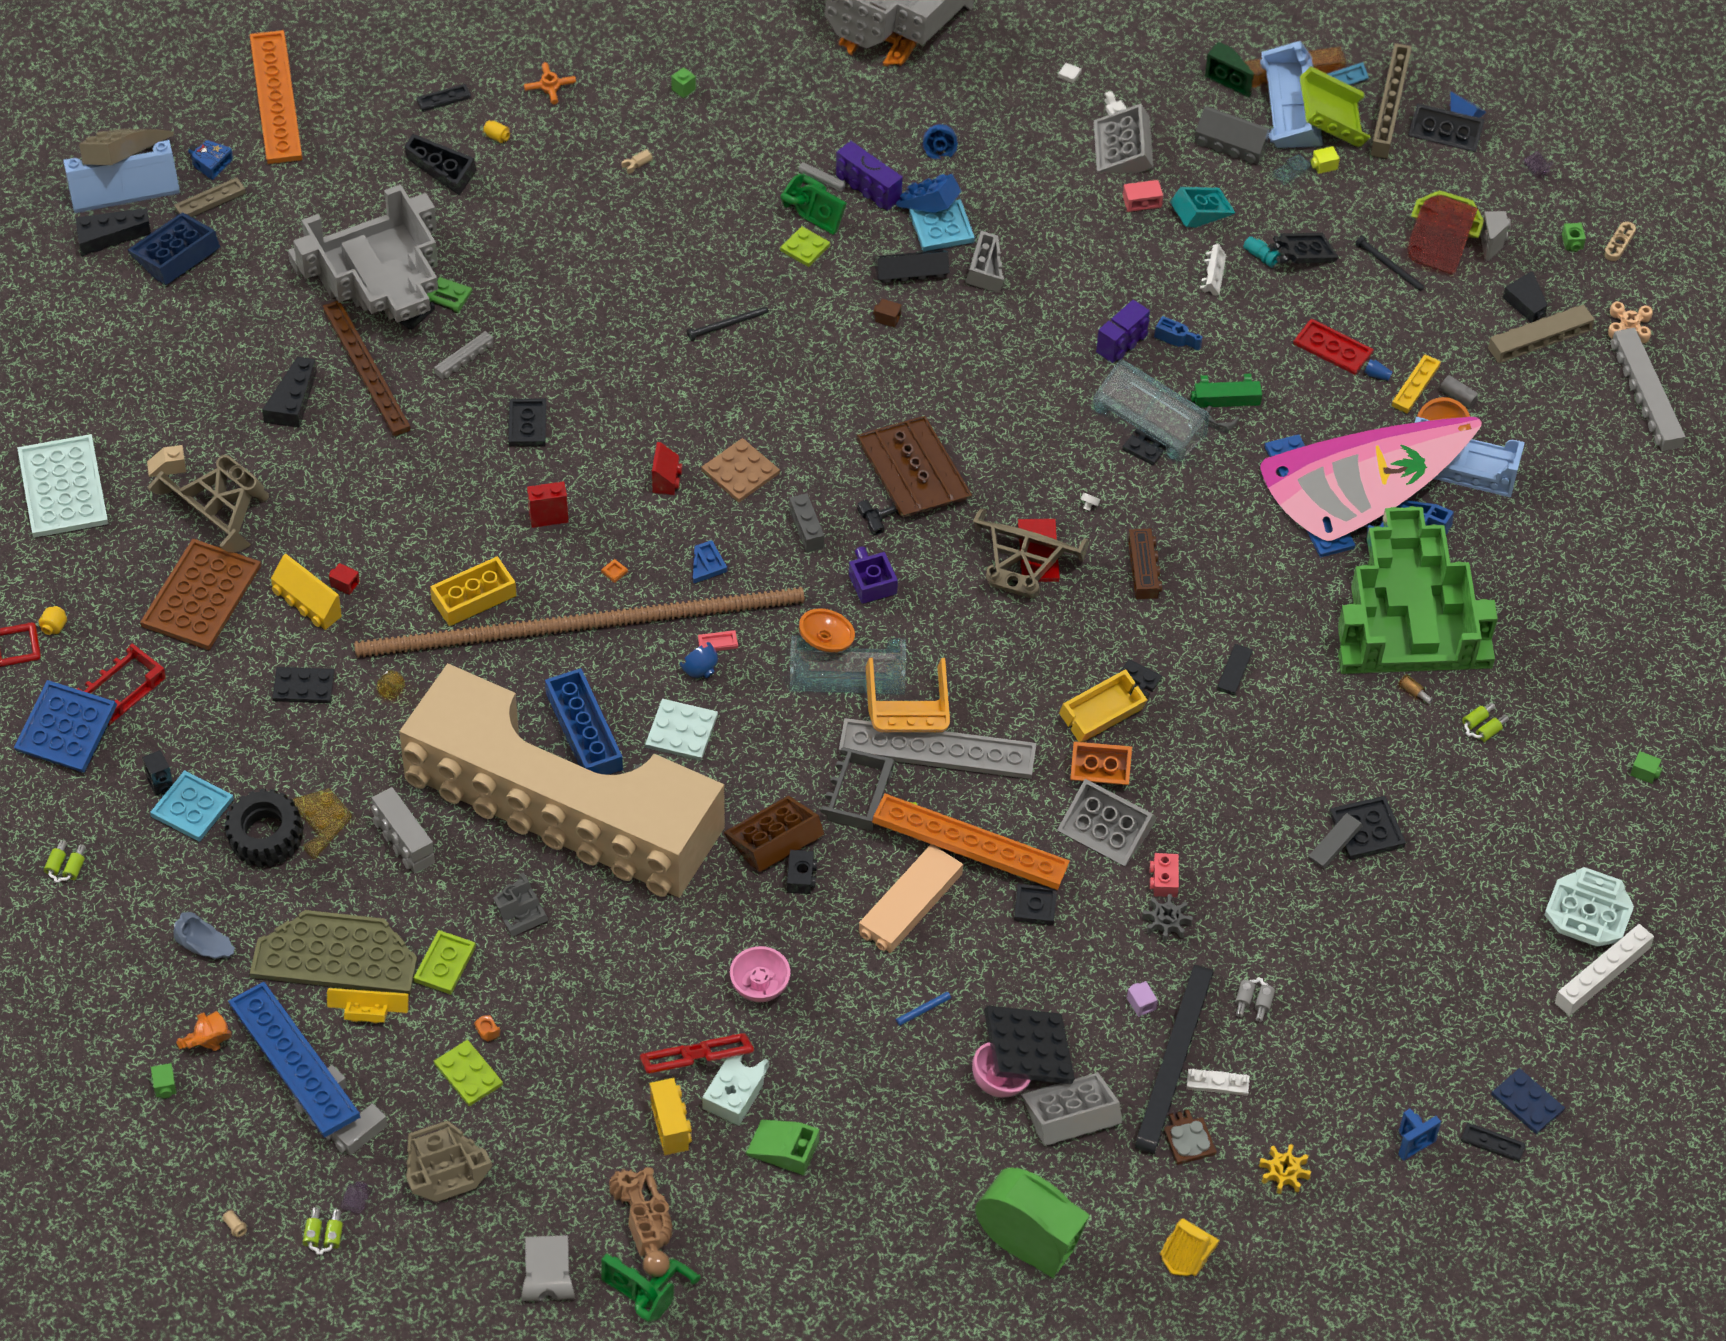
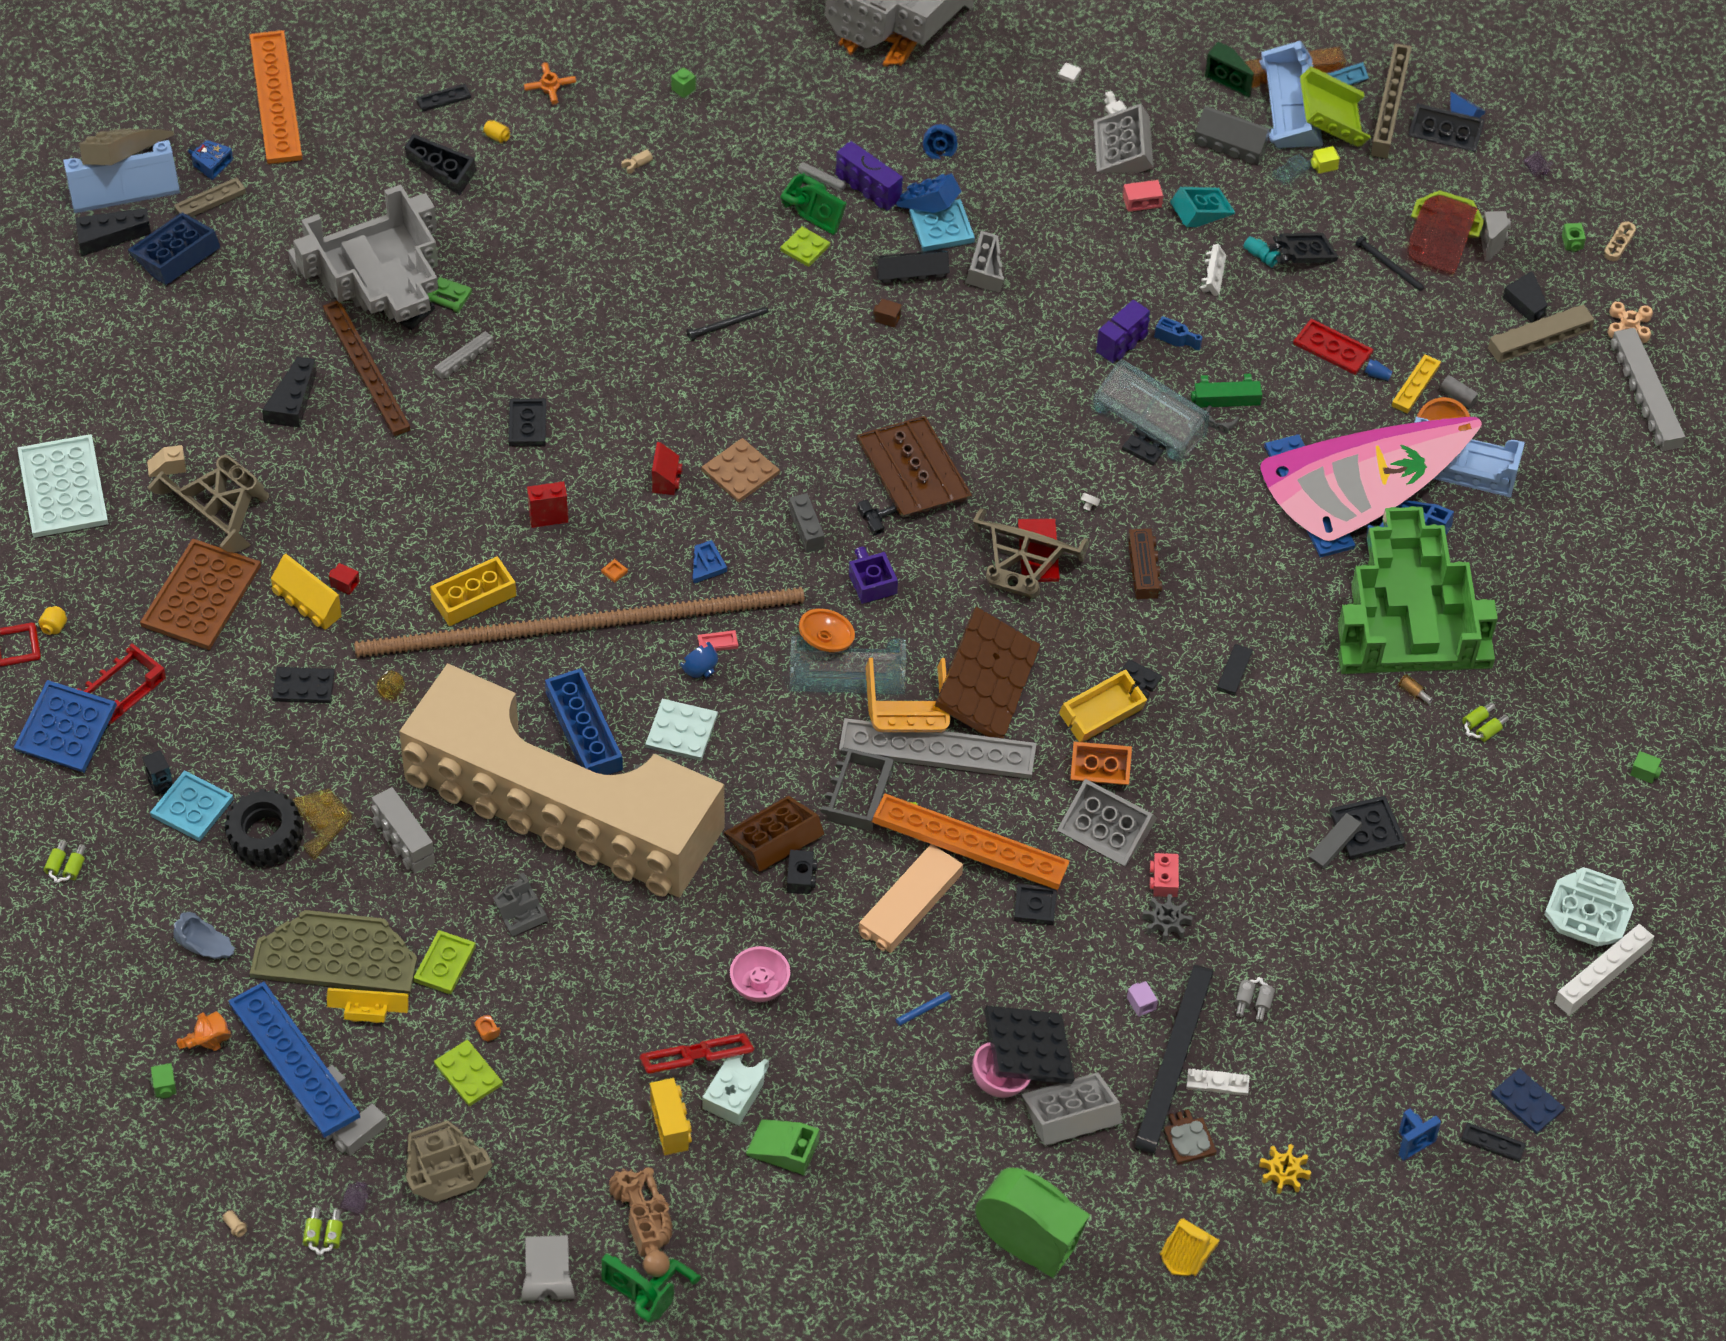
(987, 674): none -> reddish brown piece

